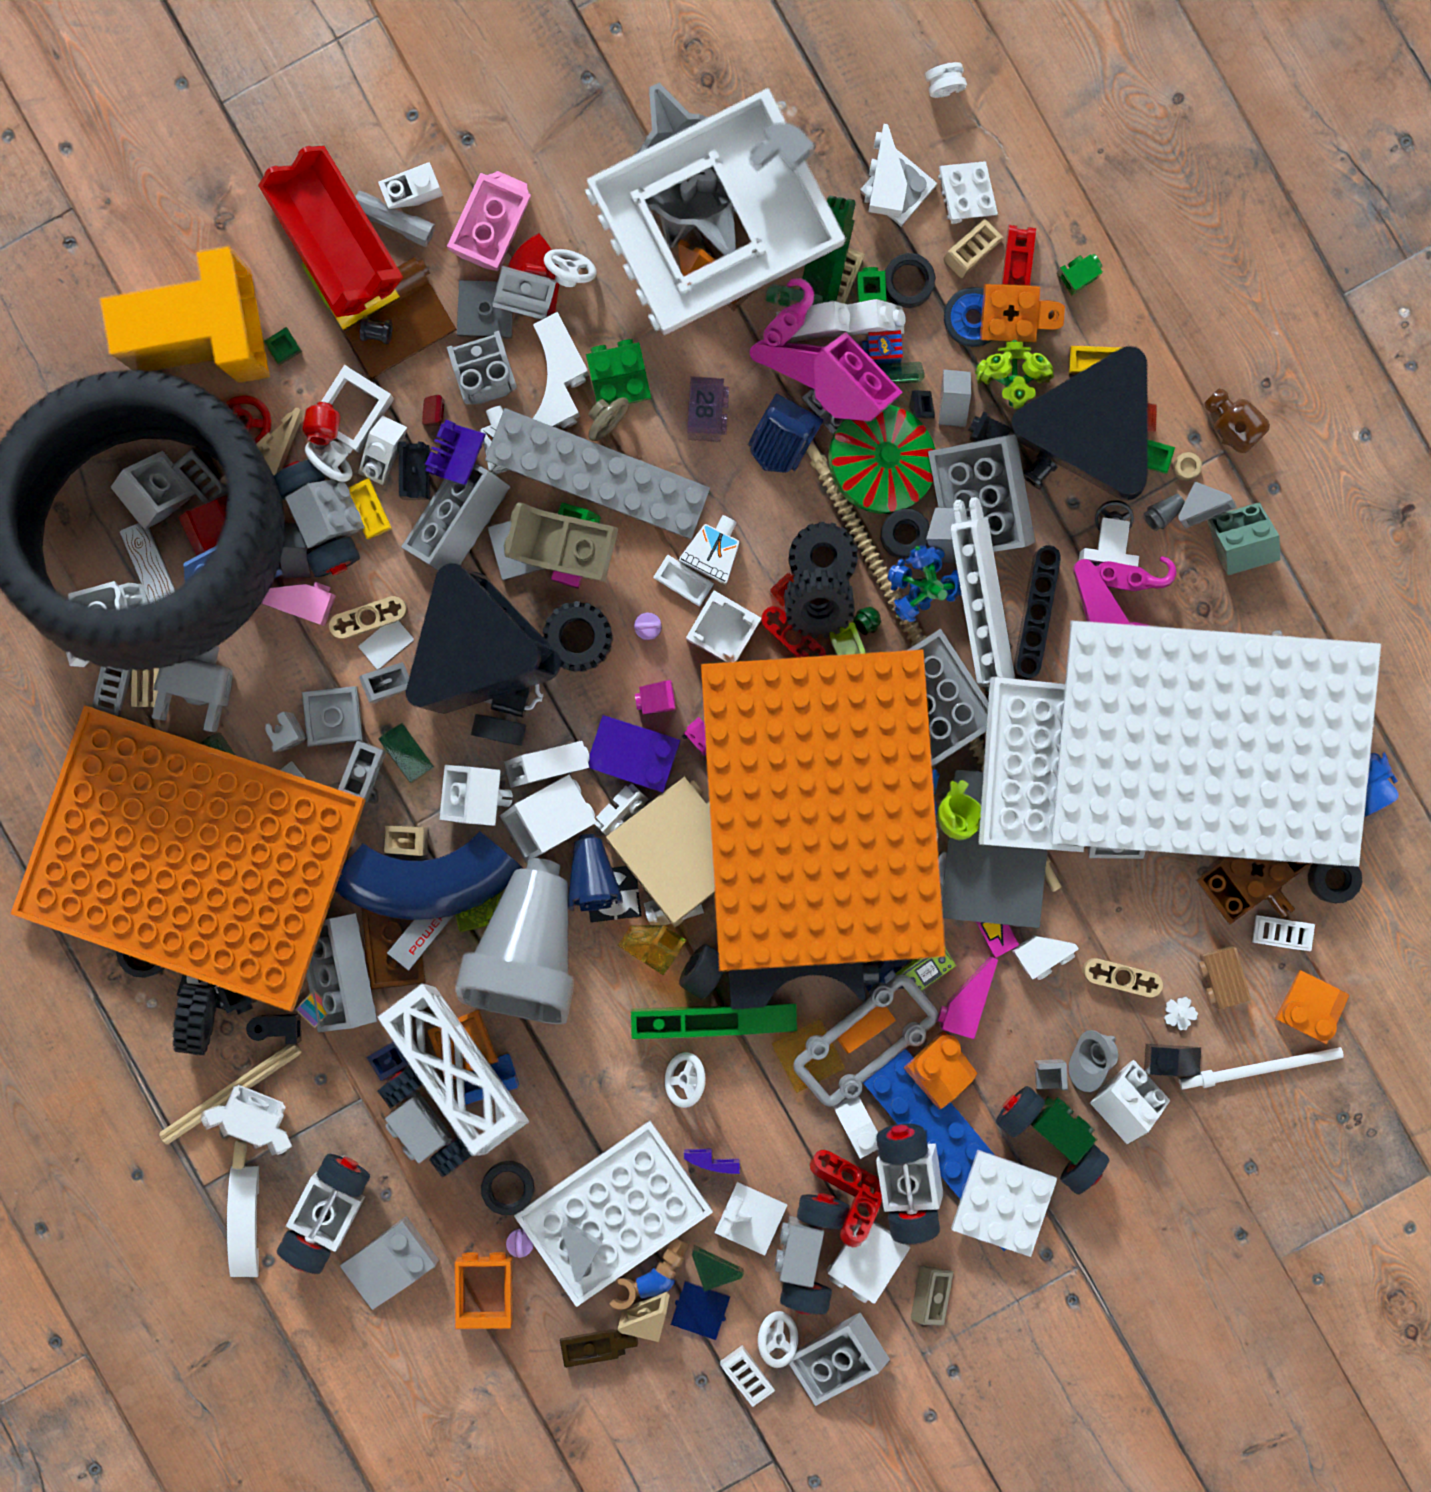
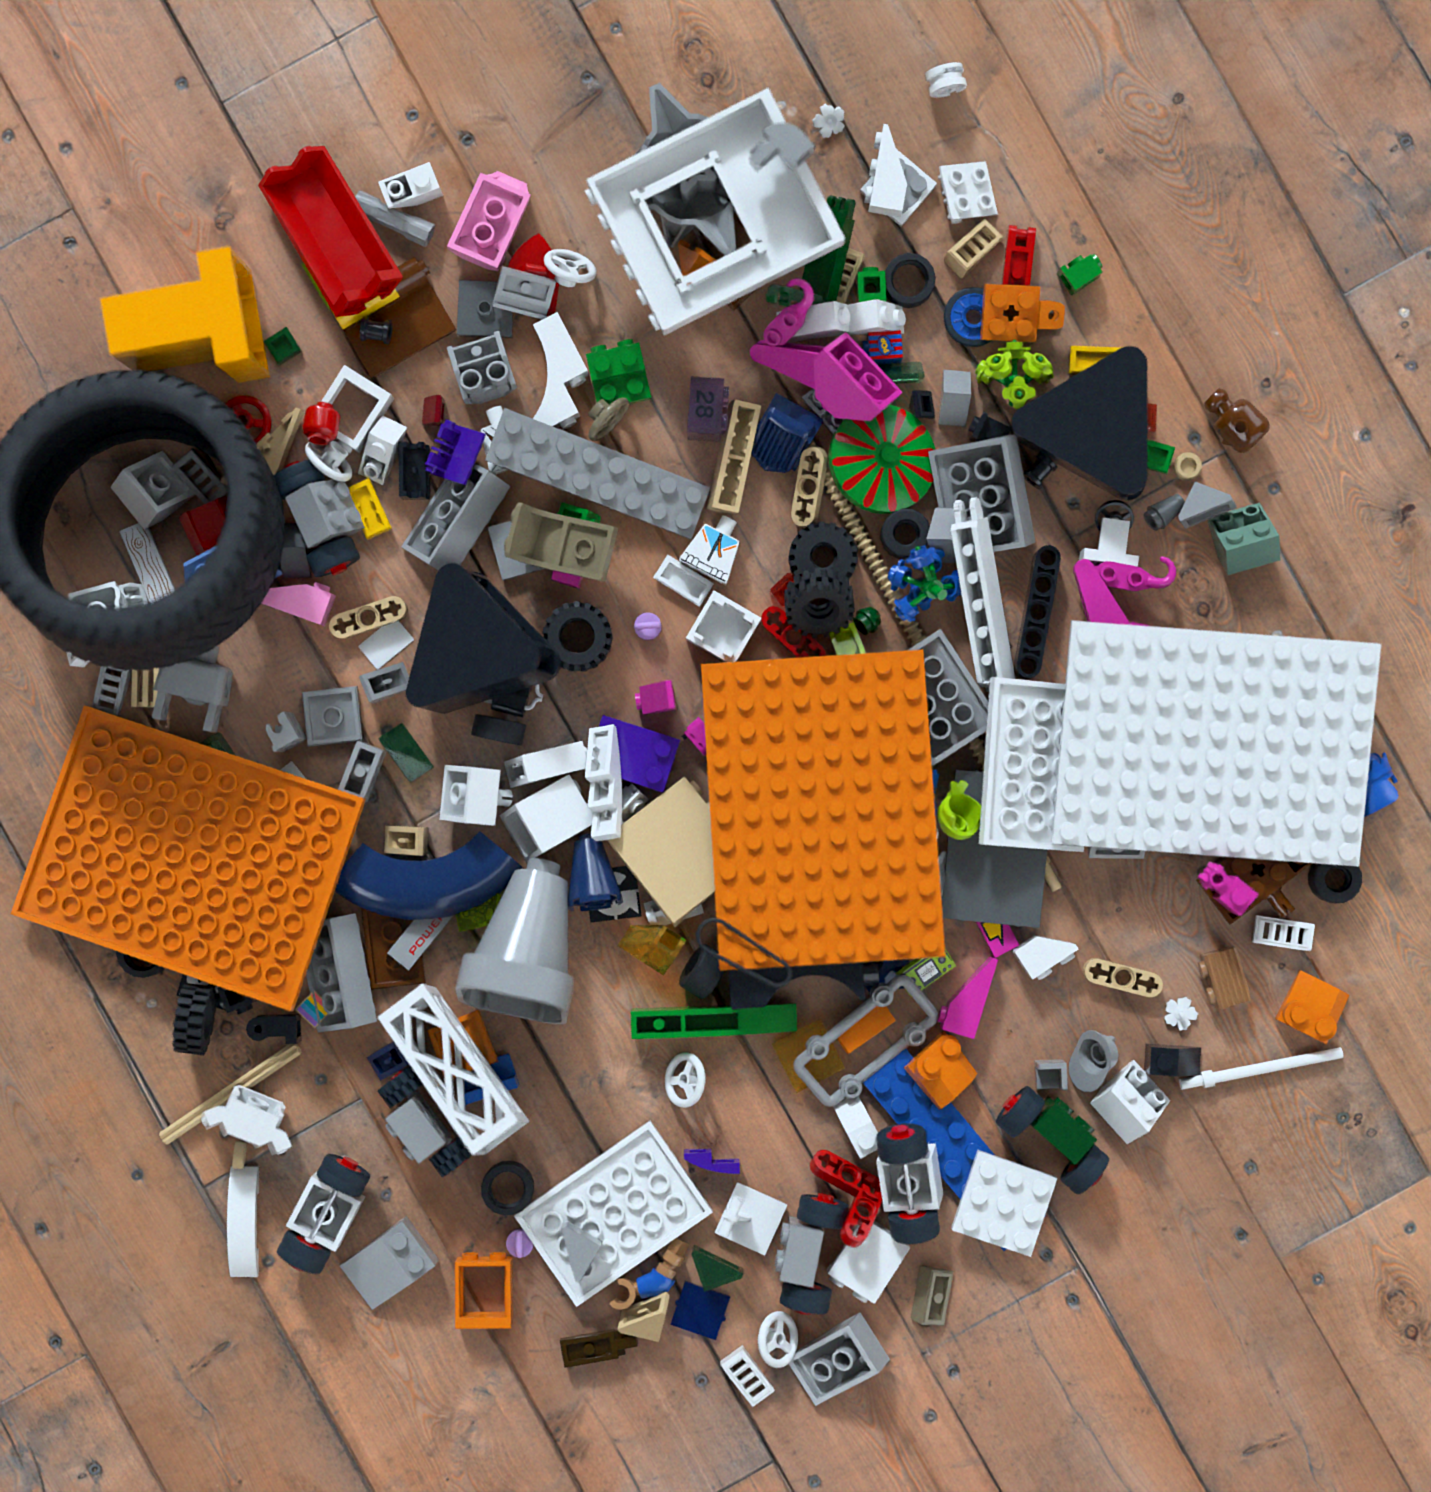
(605, 781): none -> white slope
(734, 457): none -> tan brick
(779, 985): none -> black piece
(821, 468): none -> tan beam
(829, 121): none -> white plant
(1230, 890): none -> dark pink brick

